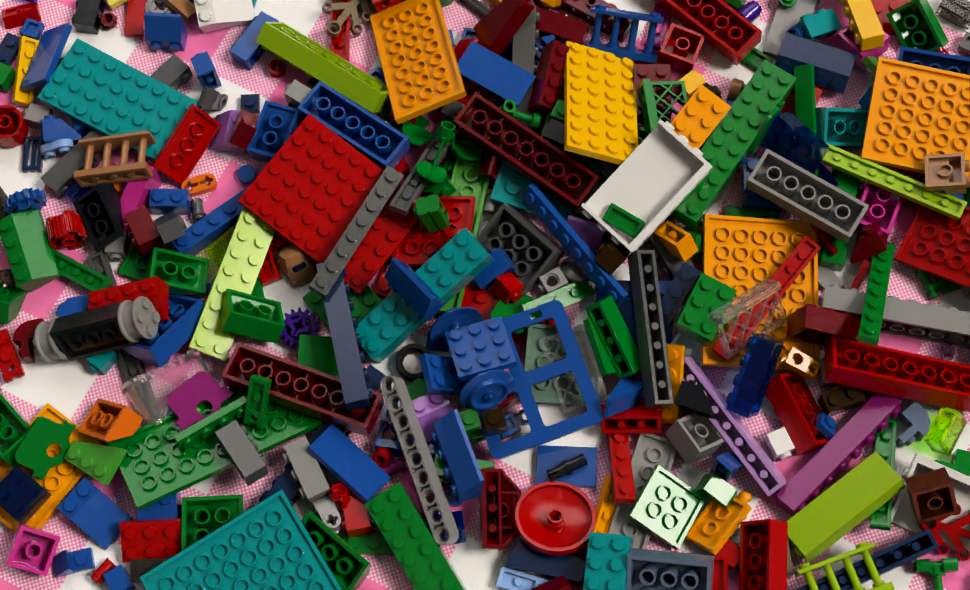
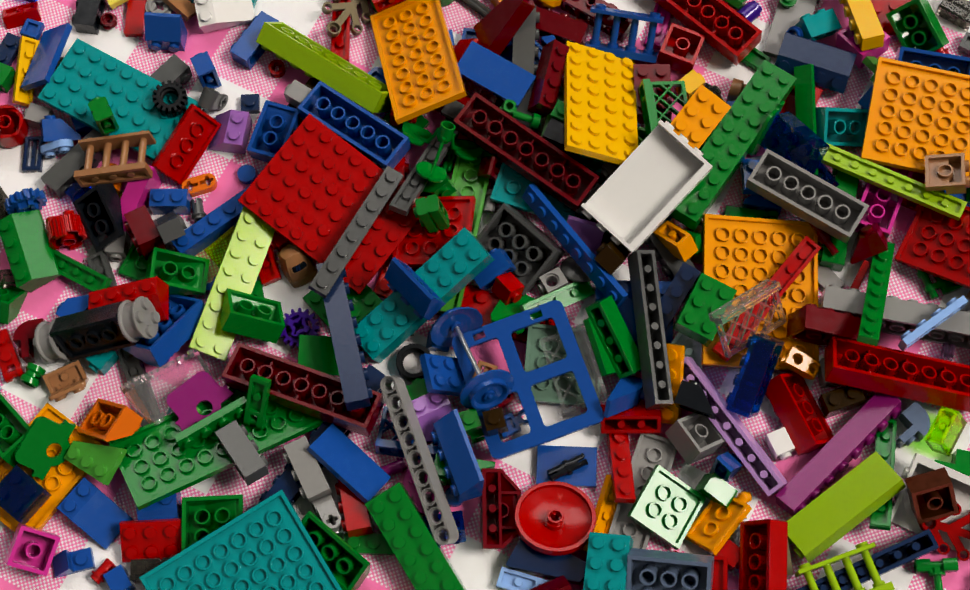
(32, 375): none -> green wheel
(65, 379): none -> medium nougat bracket
(103, 115): none -> green brick
(170, 108): none -> black tyre
(243, 130): dark red slope -> none
(338, 492): red plate -> none
(384, 453): red bush -> none
(480, 348): blue plate -> none
(623, 220): green tile -> none
(825, 425): blue plate -> none
(938, 318): none -> light blue plate

